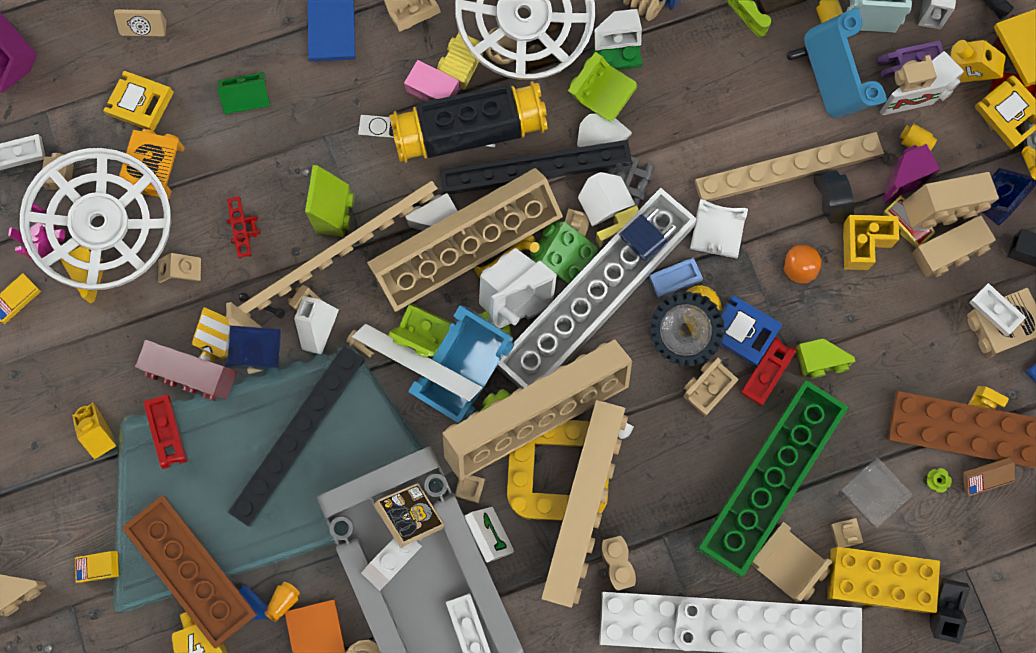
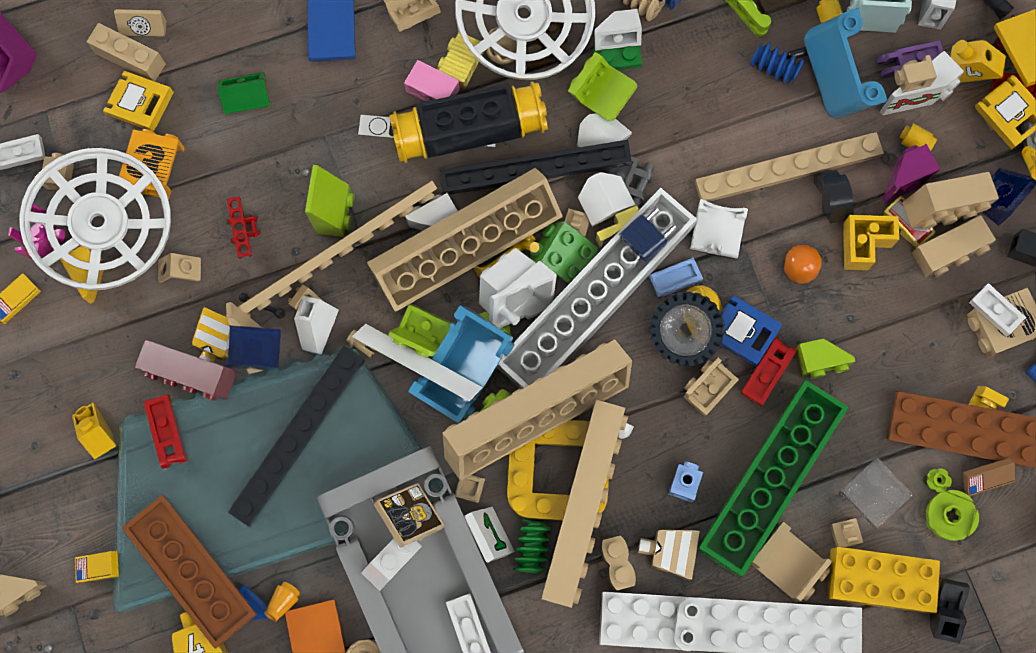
(126, 52): none -> tan brick
(532, 547): none -> green piece
(672, 551): none -> torso
(679, 488): none -> light blue brick
(777, 63): none -> blue piece
(964, 508): none -> lime plate

